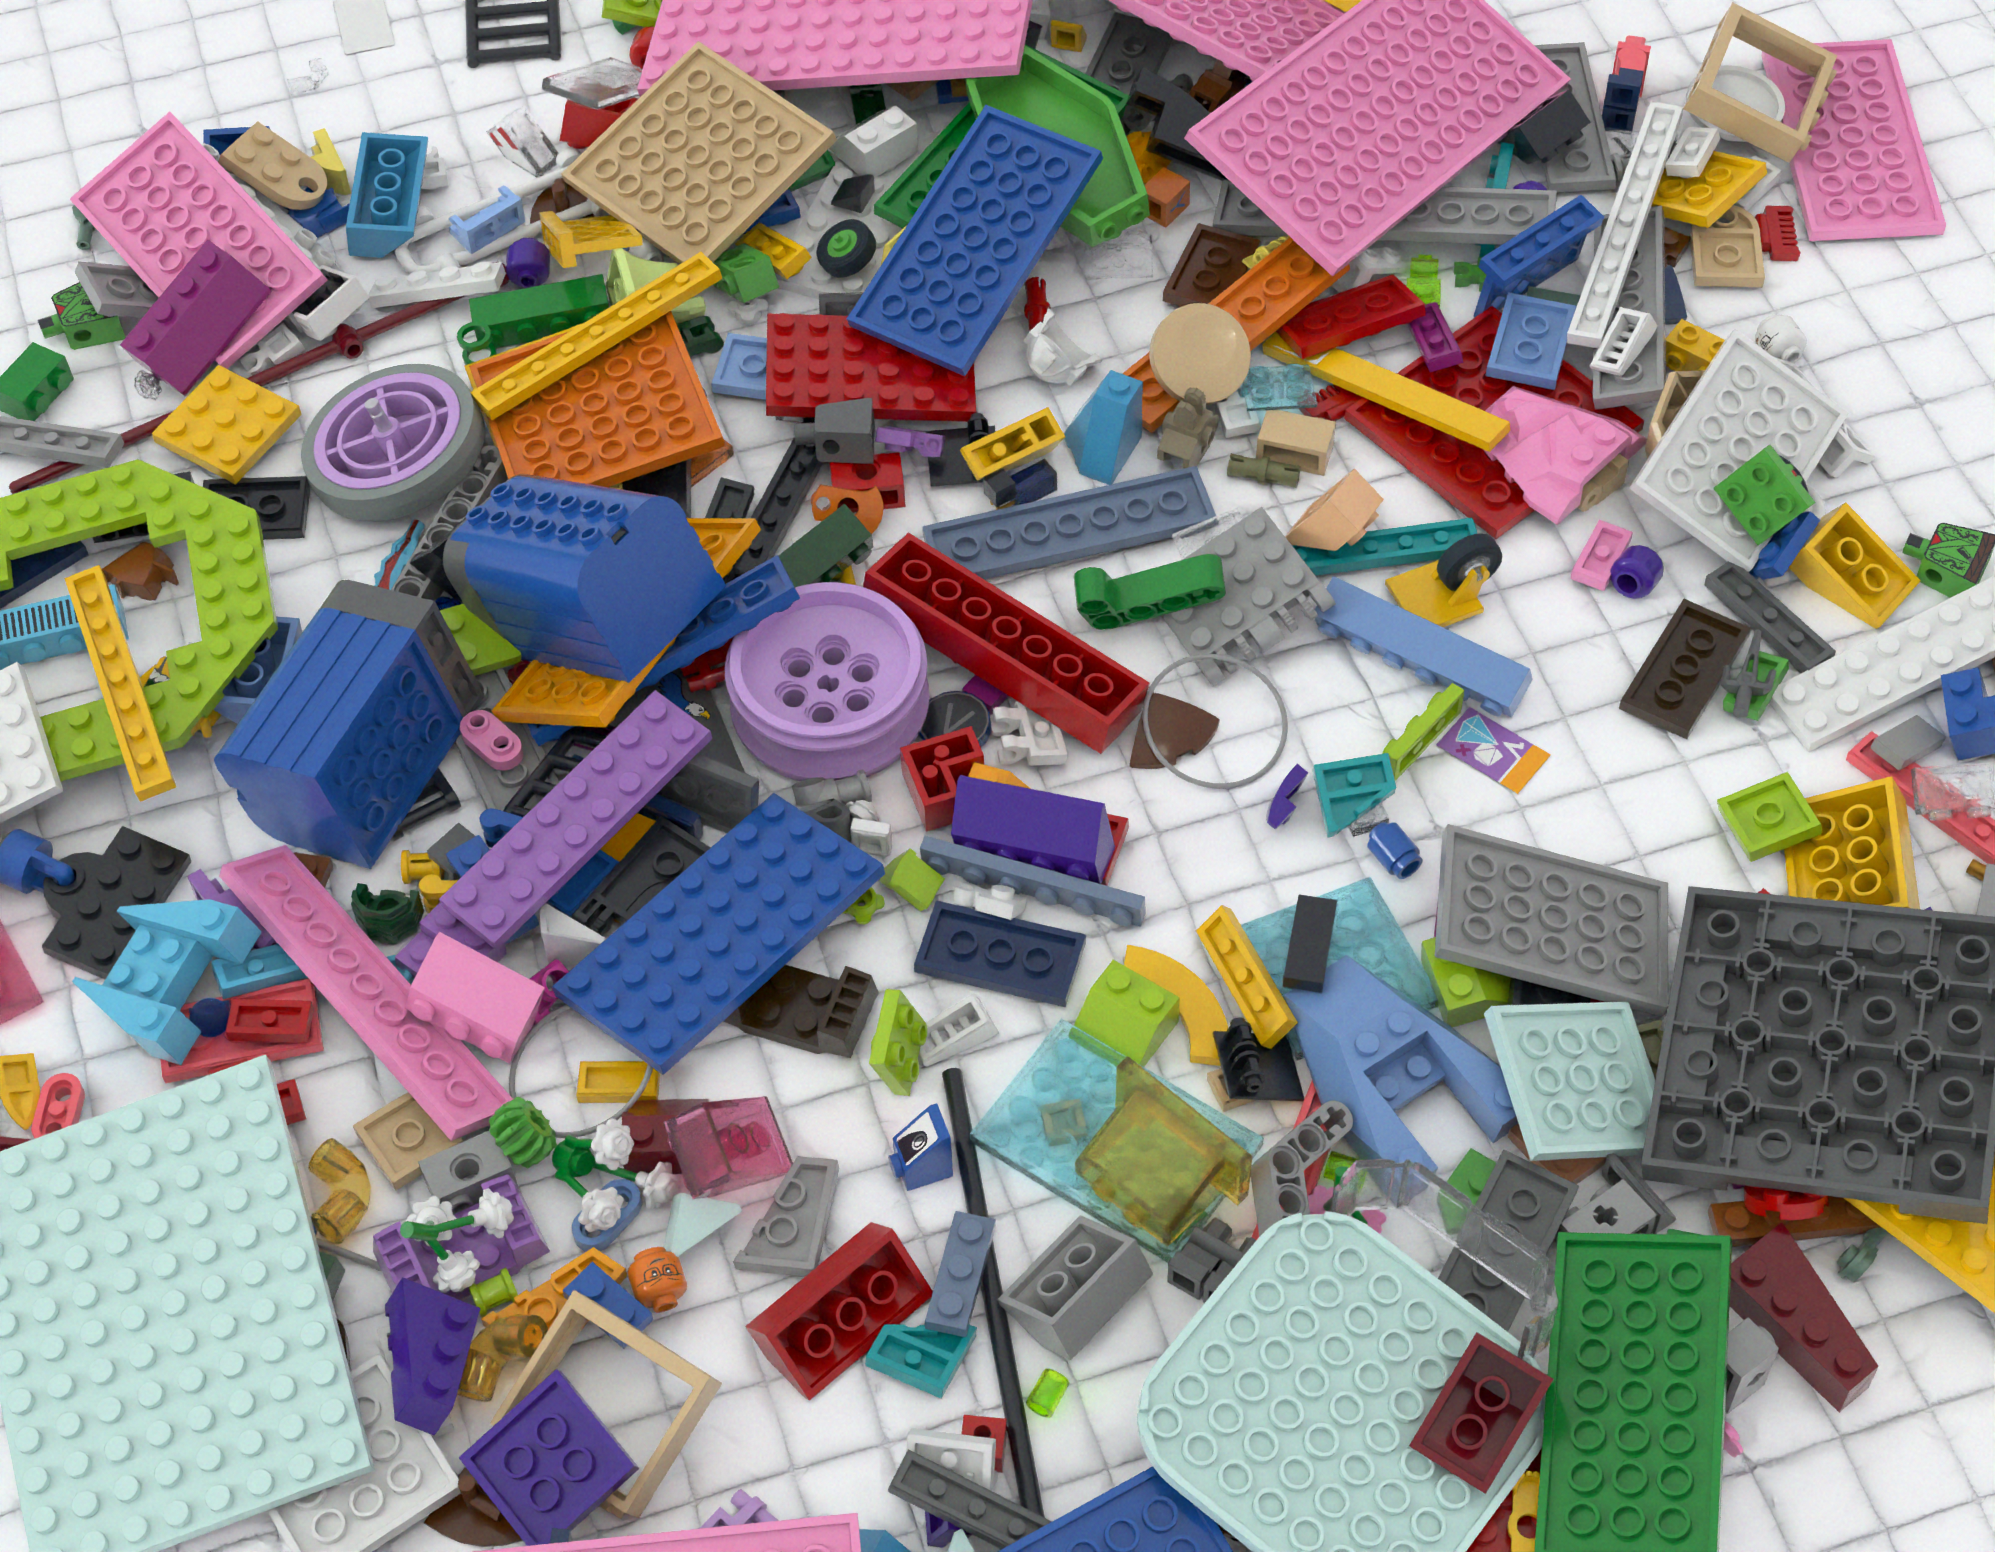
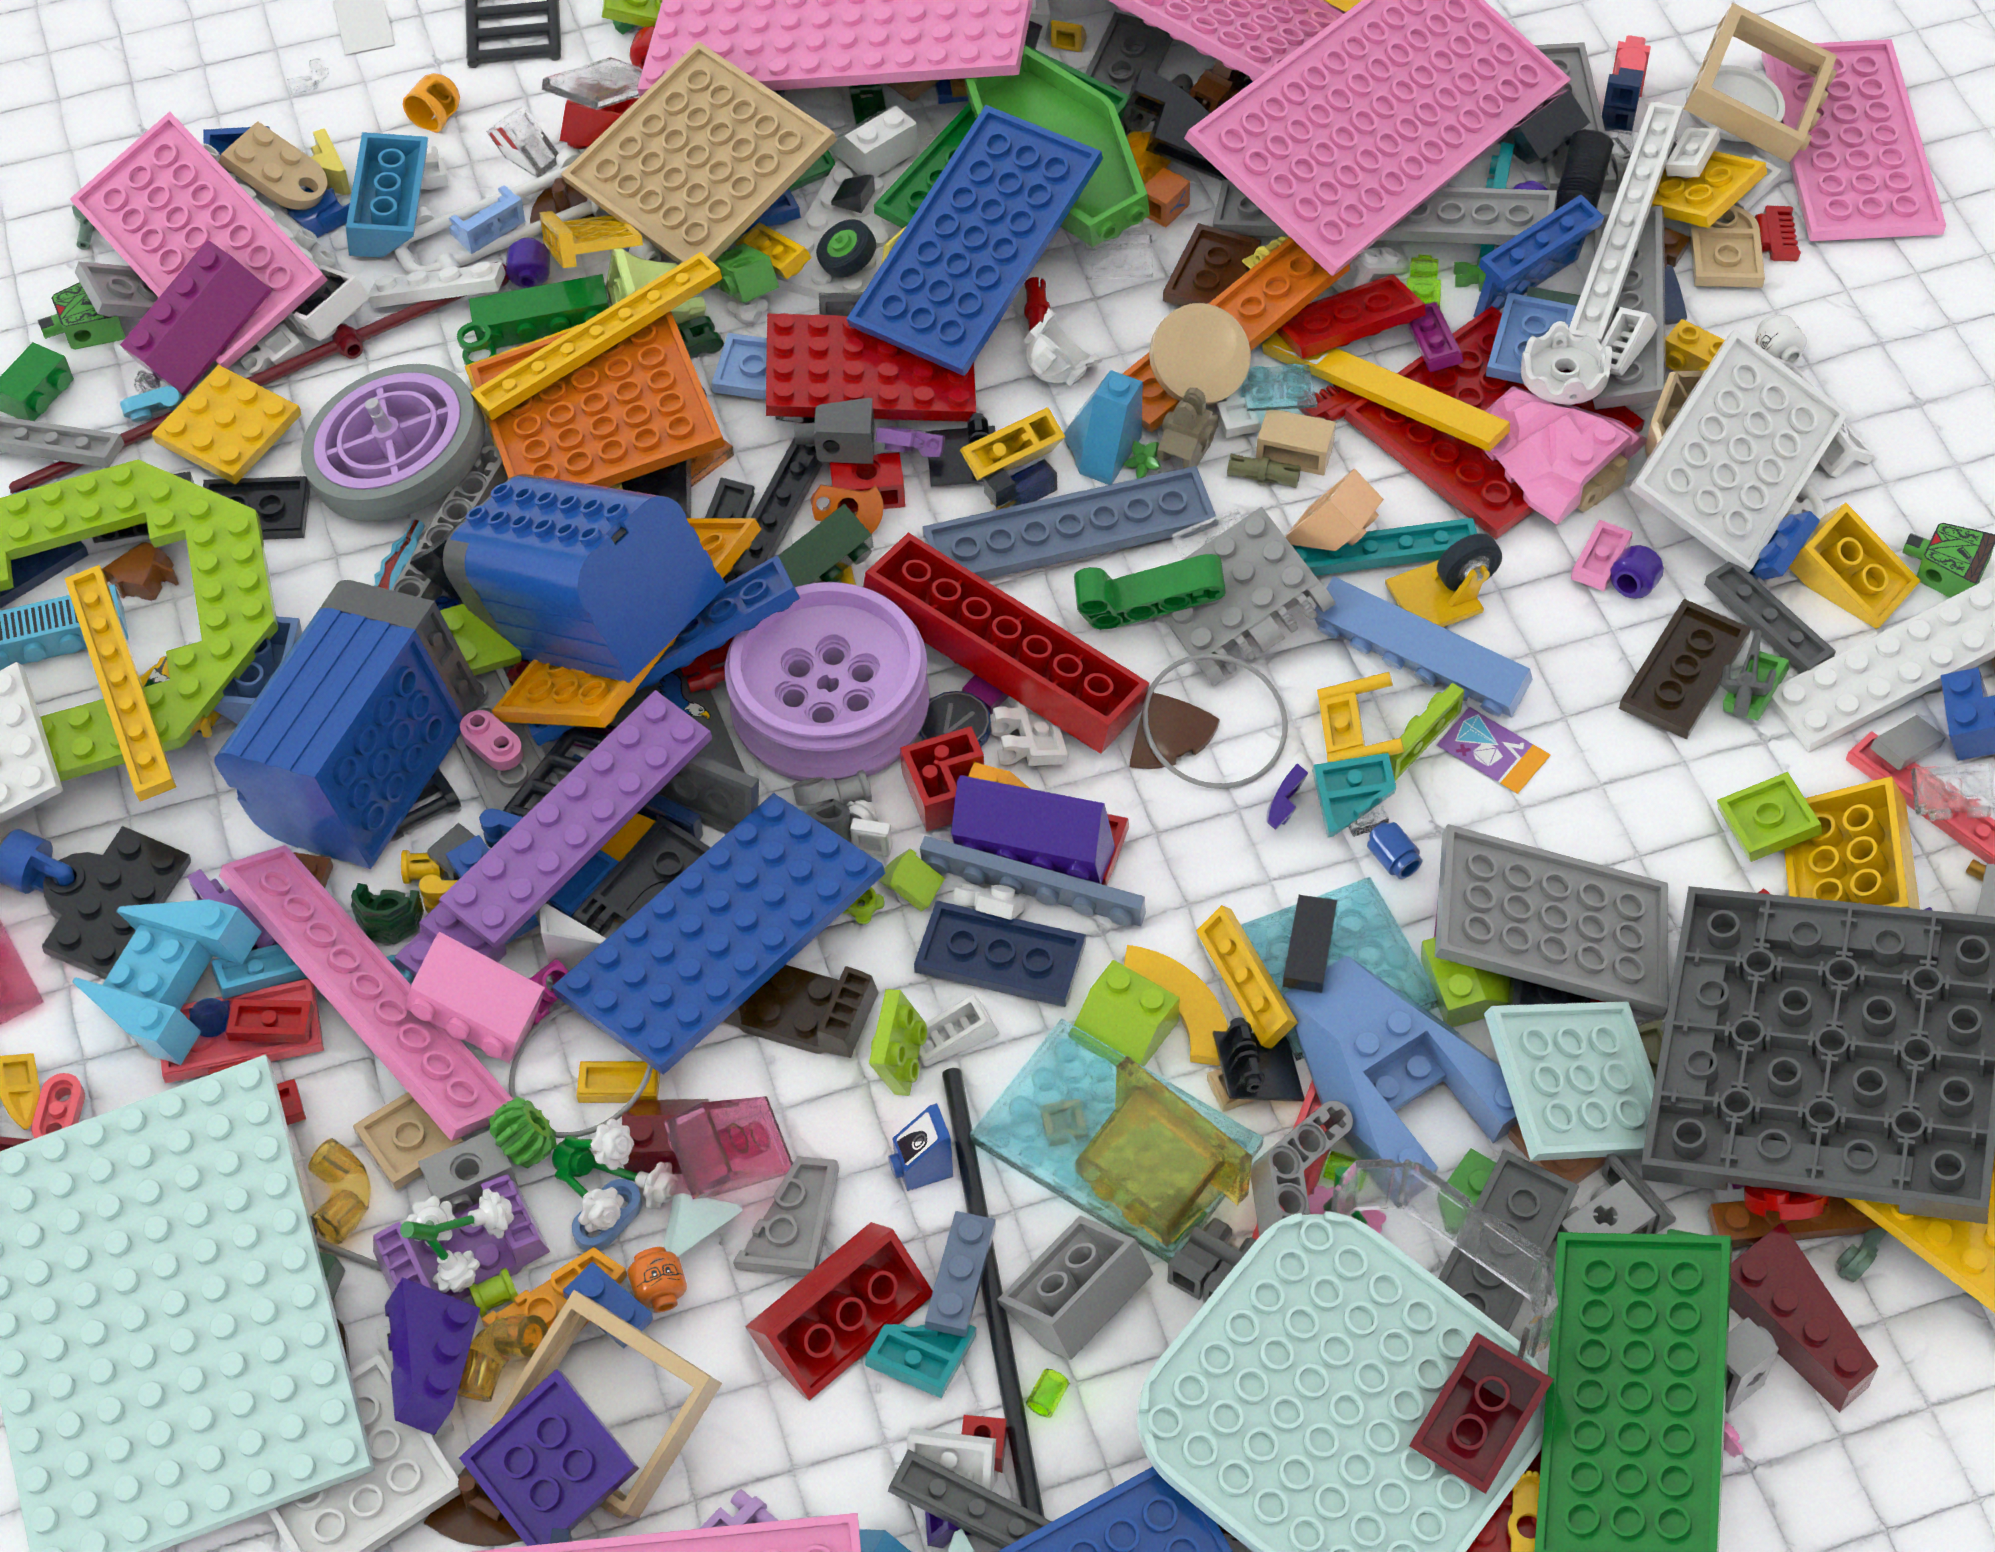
(143, 405): none -> medium azure plate
(432, 96): none -> light orange helmet
(1143, 458): none -> bright green plant
(1343, 720): none -> yellow plate
(1562, 351): none -> white plate
(1585, 167): none -> black piece
(1765, 494): bright green plate -> none

